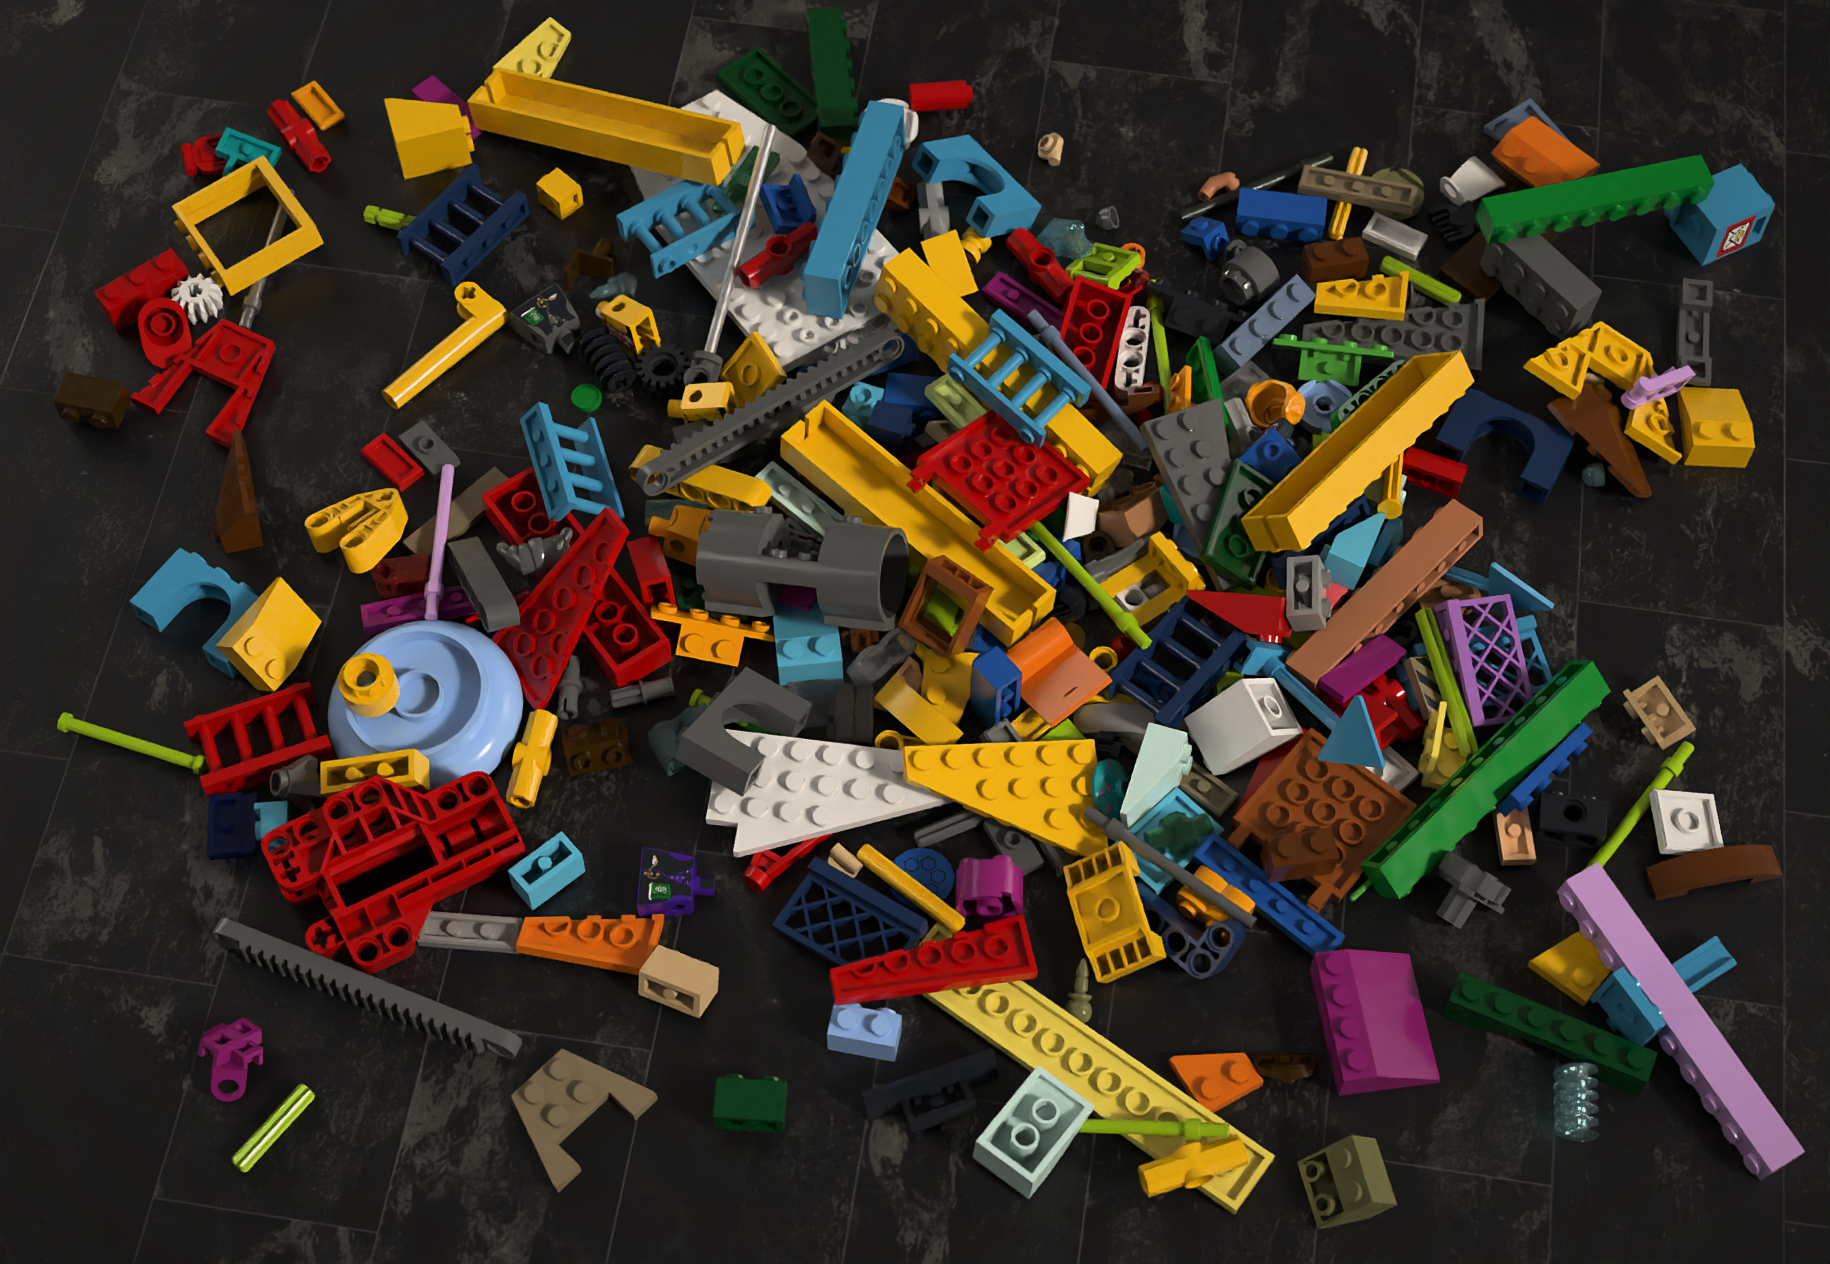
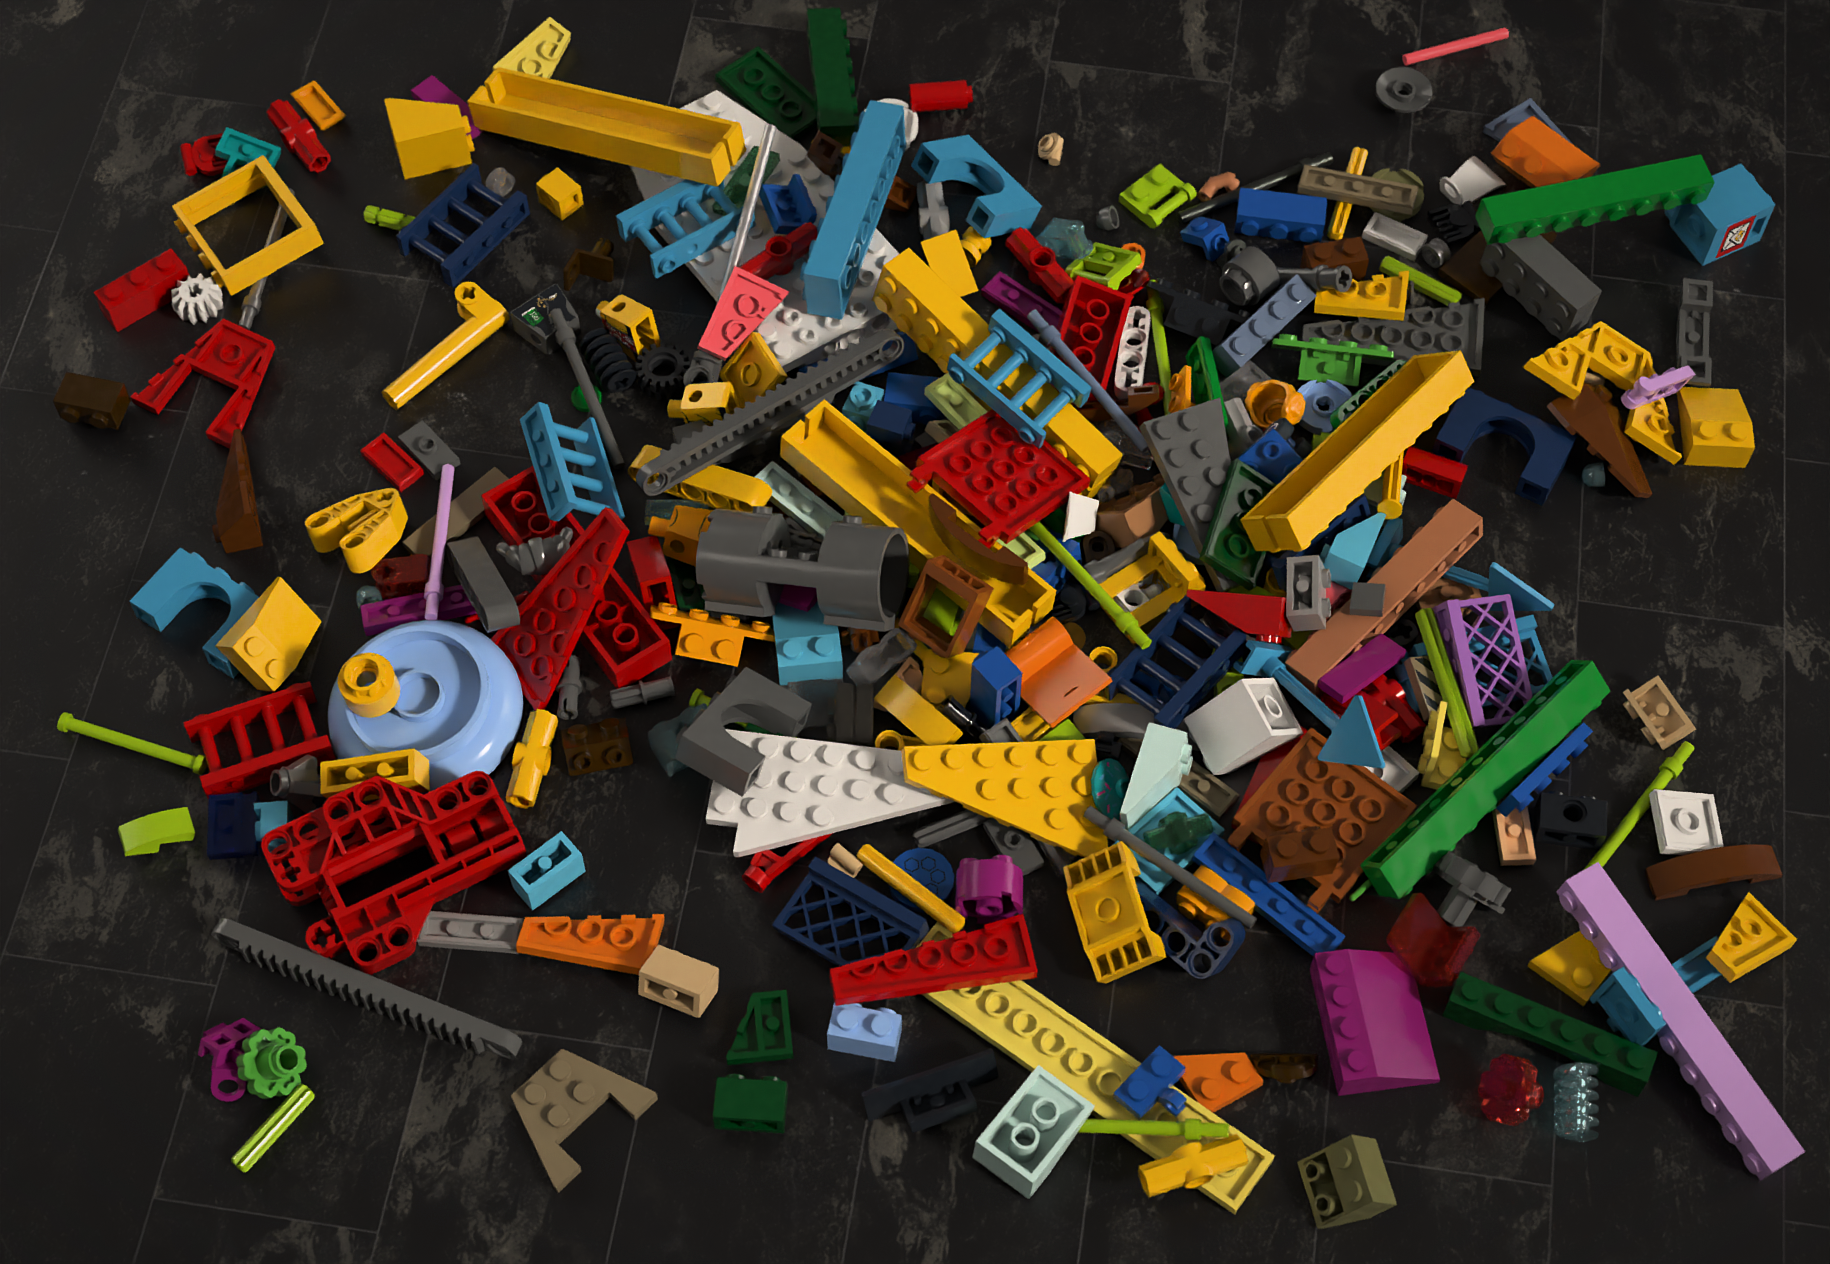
(150, 831): none -> lime slope
(163, 331): red piece -> none
(271, 1063): none -> bright green plant
(371, 593): none -> clear light blue hinge
(500, 181): none -> clear bush
(566, 339): none -> dark grey bar
(623, 283): clear light blue bar -> none
(669, 883): torso -> none
(739, 312): none -> coral wing
(763, 1031): none -> dark green wing
(962, 718): none -> black axle
(1002, 565): none -> reddish brown slope
(1079, 1003): olive bar -> none
(1122, 646): red hinge -> none
(1151, 1084): none -> blue plate
(1153, 189): none -> lime plate
(1320, 277): none -> dark grey pin
(1367, 599): none -> dark grey tile
(1404, 89): none -> dark grey dish
(1428, 945): none -> clear red bracket
(1436, 252): none -> flat silver bush
(1455, 46): none -> coral bar
(1510, 1090): none -> clear red plant
(1749, 940): none -> yellow wing

